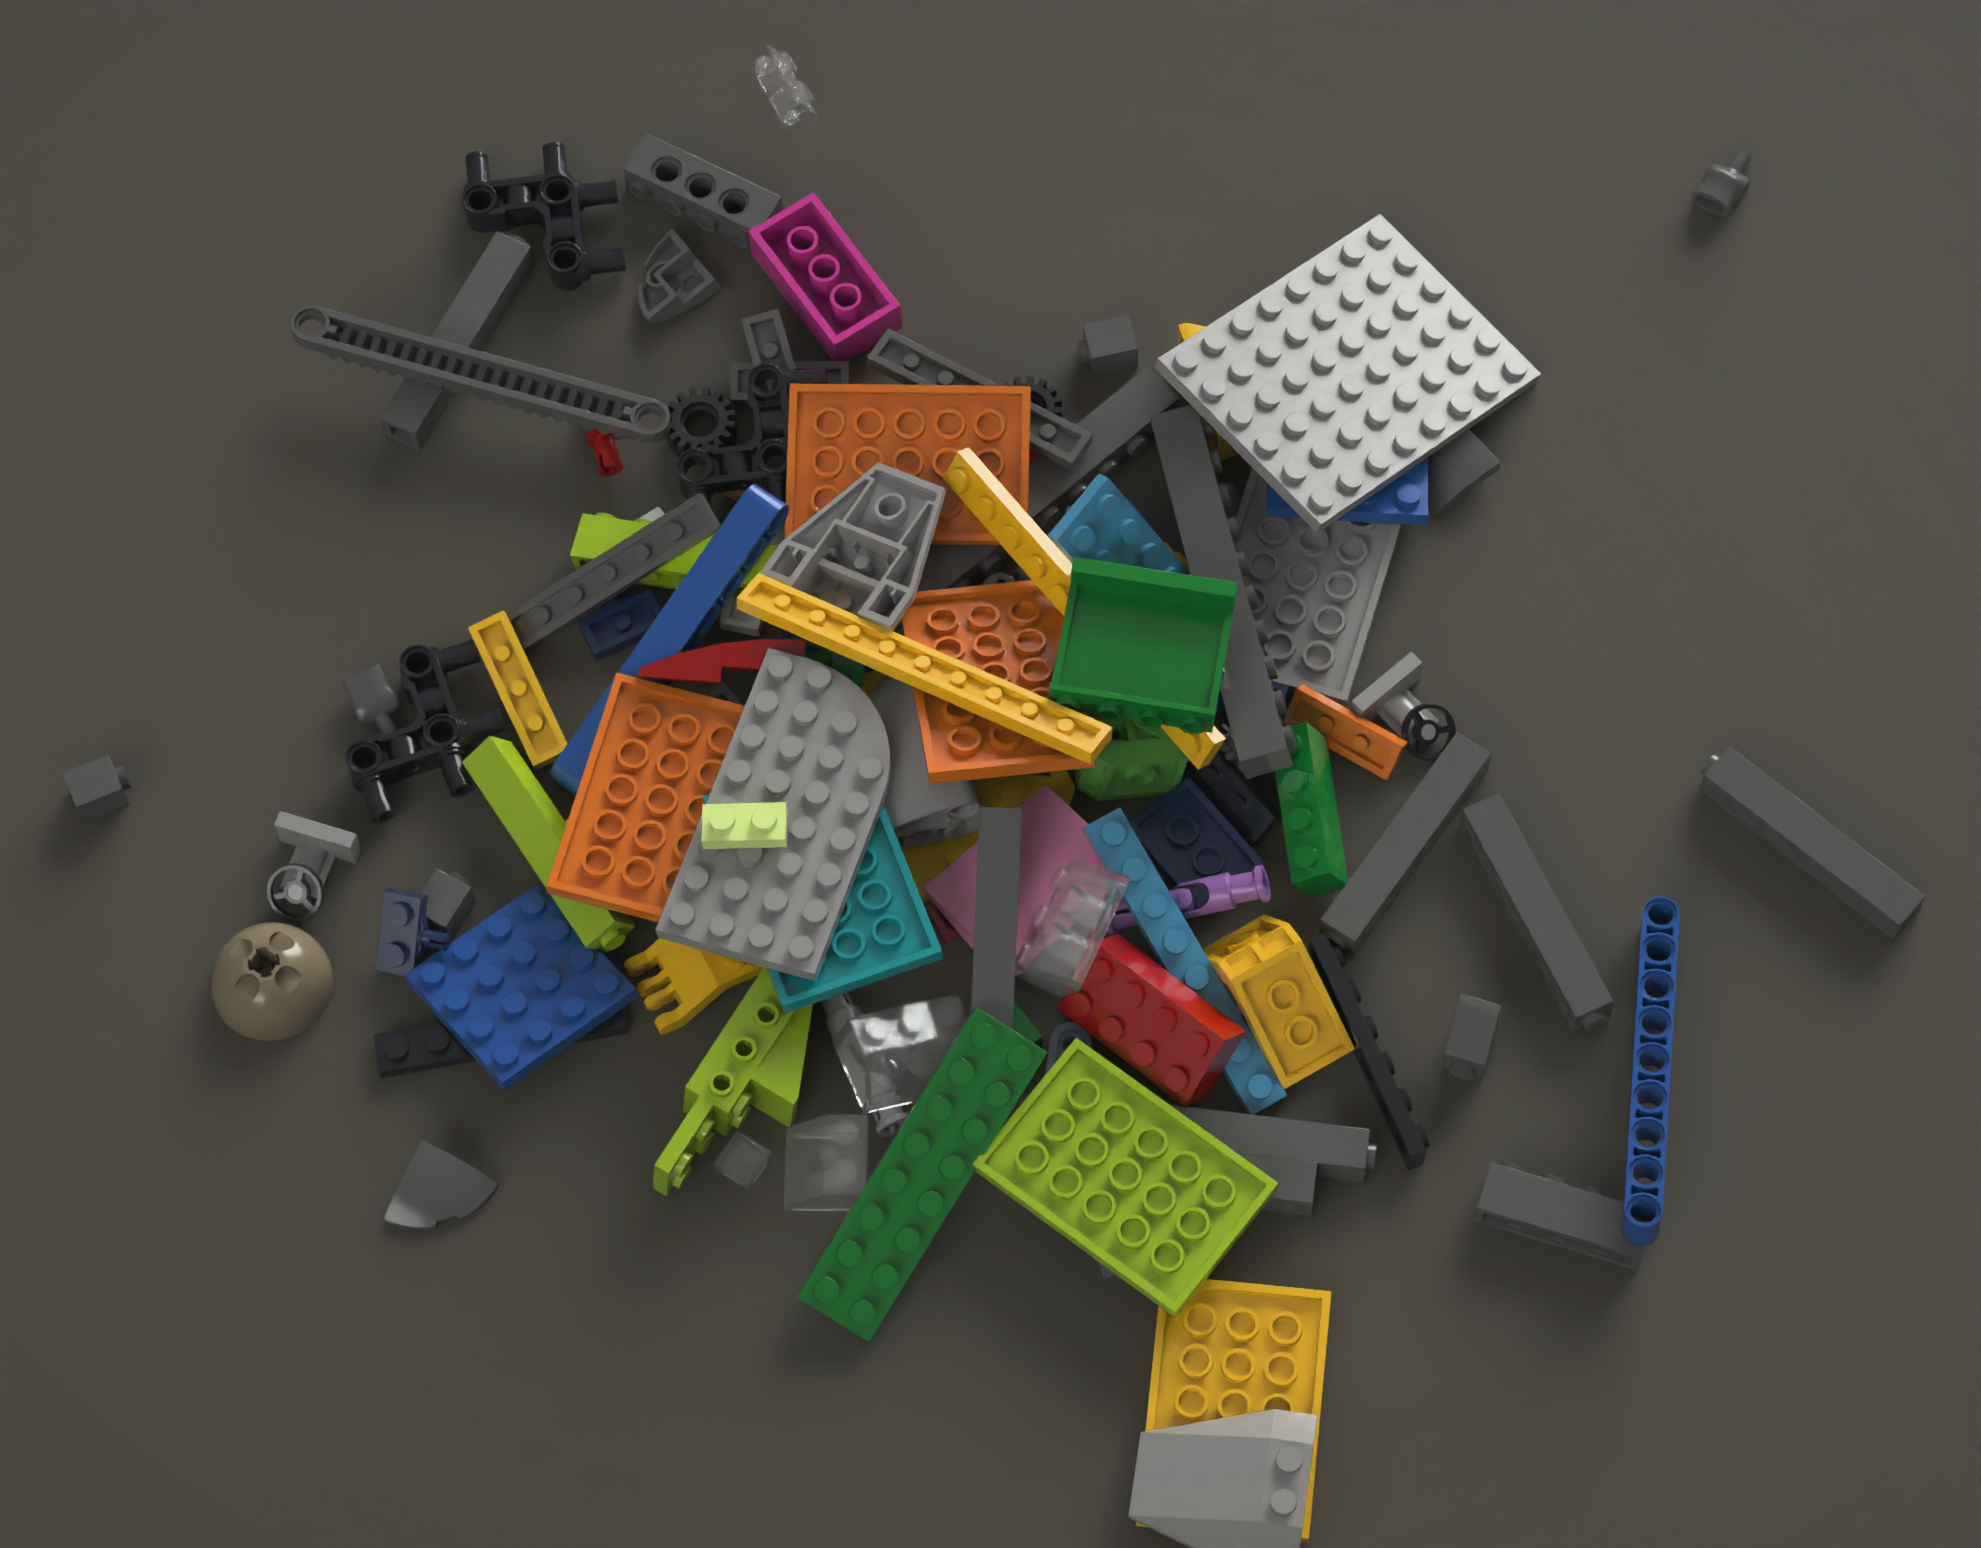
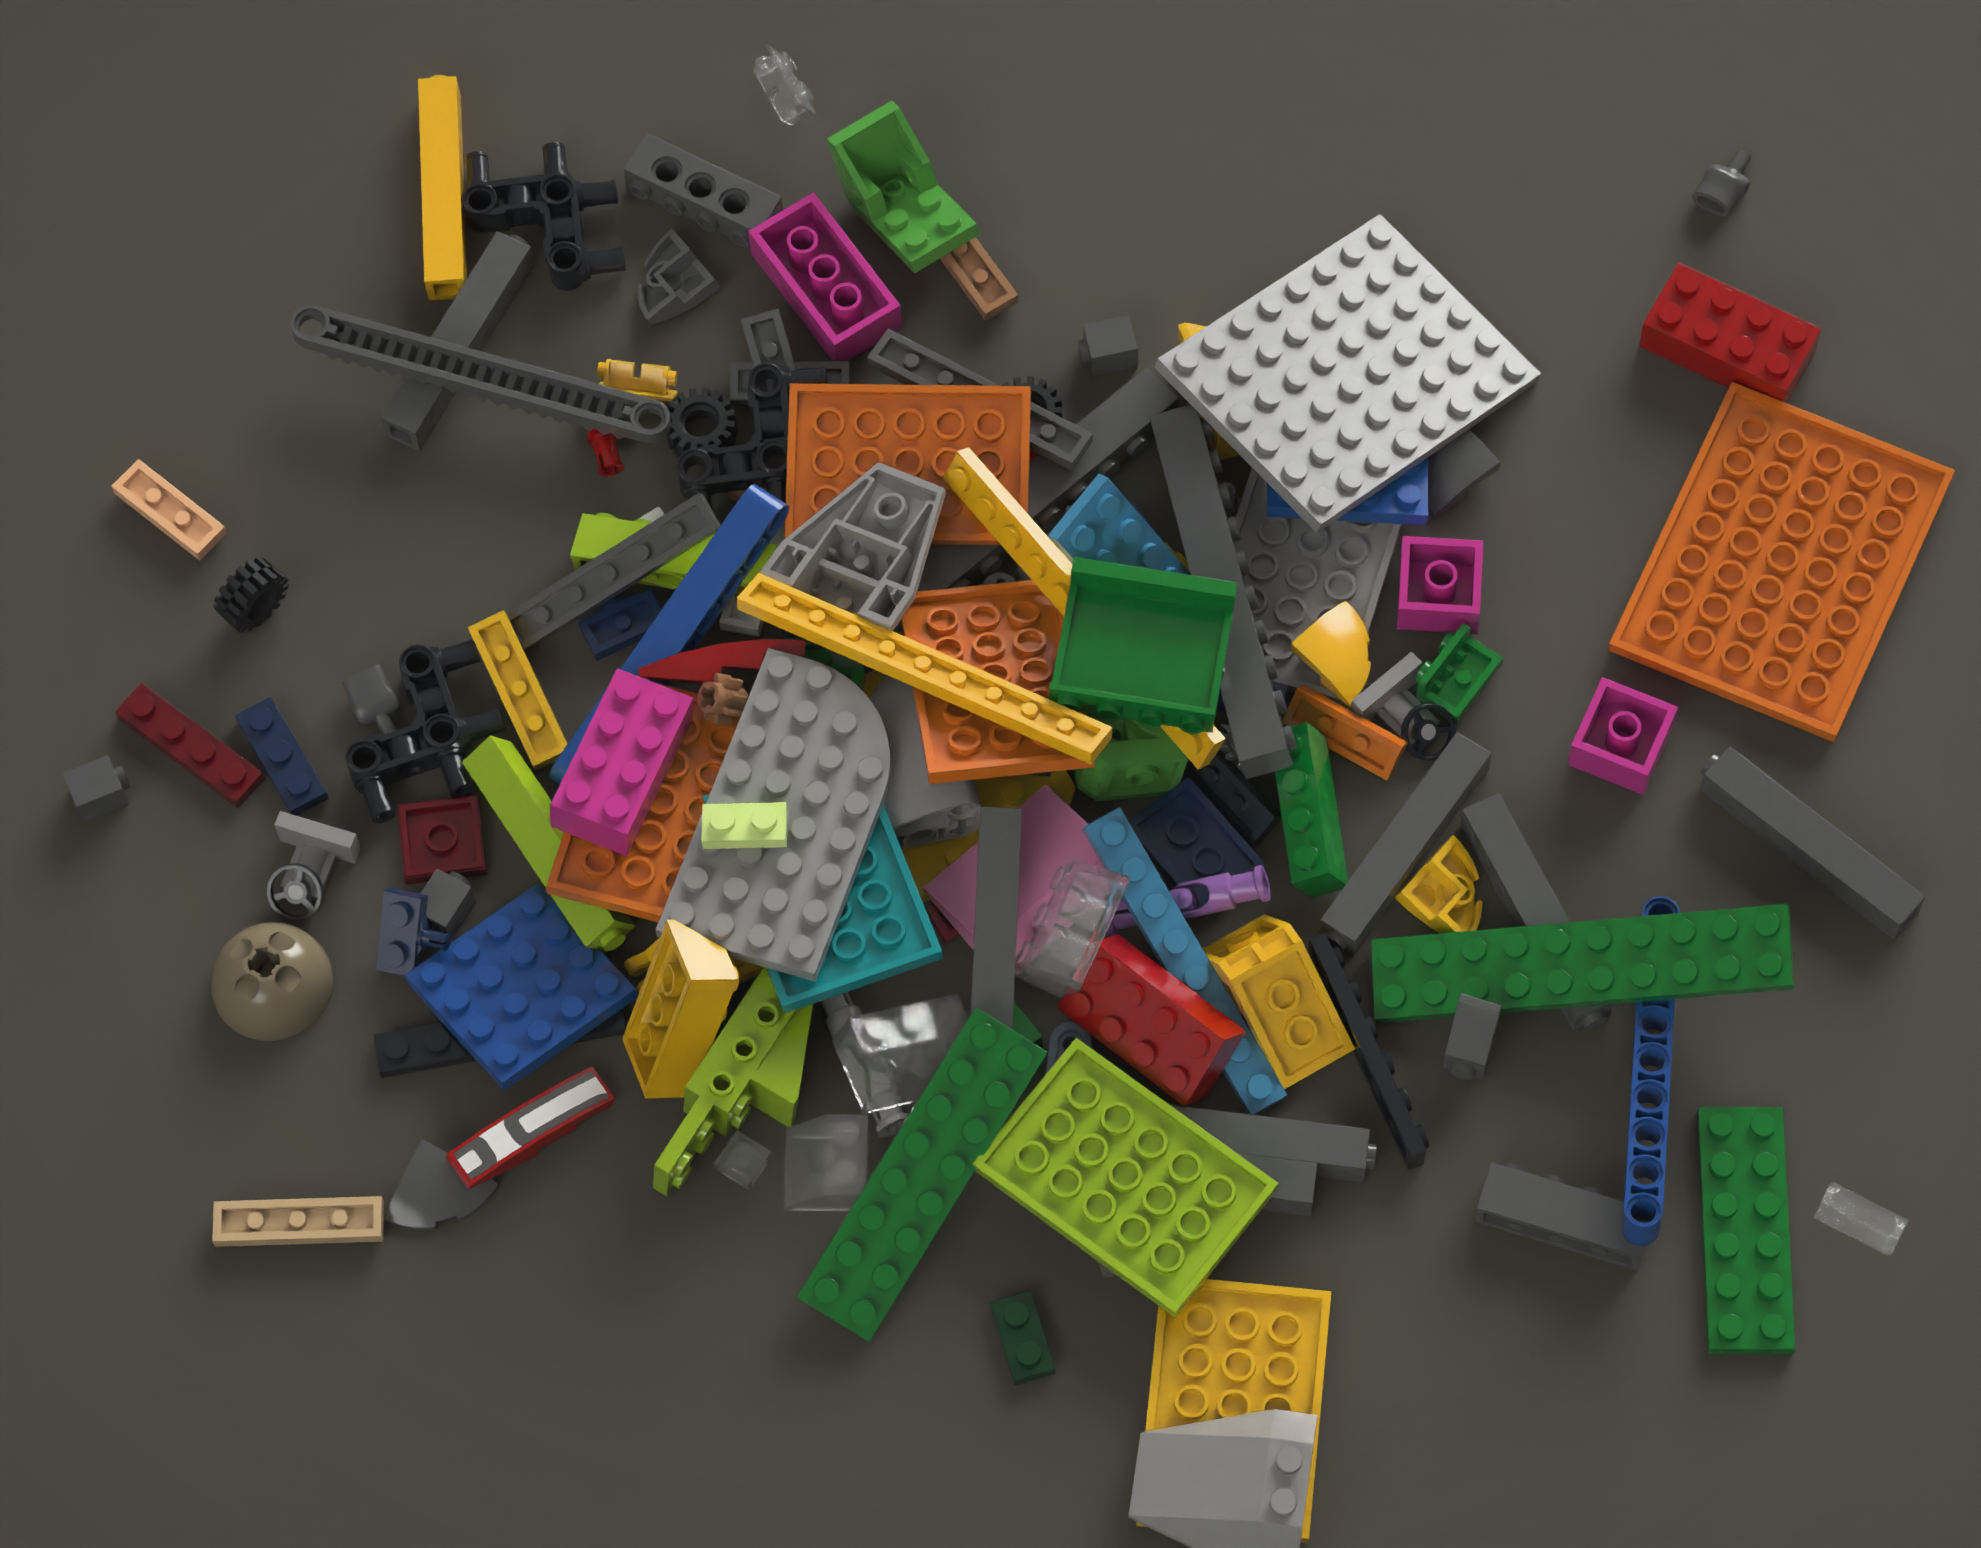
(169, 509): none -> light nougat plate
(189, 745): none -> dark red plate
(251, 594): none -> black tyre
(281, 757): none -> dark blue plate
(298, 1221): none -> tan plate
(441, 837): none -> dark red tile
(442, 186): none -> yellow brick
(530, 1127): none -> slope
(621, 762): none -> dark pink brick
(652, 383): none -> yellow hinge
(678, 1010): none -> yellow slope
(722, 699): none -> medium nougat gear
(896, 189): none -> bright green bracket
(980, 279): none -> medium nougat plate
(1022, 1338): none -> dark green plate
(1337, 651): none -> yellow brick
(1439, 584): none -> dark pink brick
(1444, 890): none -> yellow brick
(1457, 673): none -> green bracket
(1585, 963): none -> green plate
(1622, 735): none -> dark pink brick
(1728, 335): none -> red brick
(1745, 1230): none -> green plate
(1782, 561): none -> orange plate
(1861, 1219): none -> clear hinge

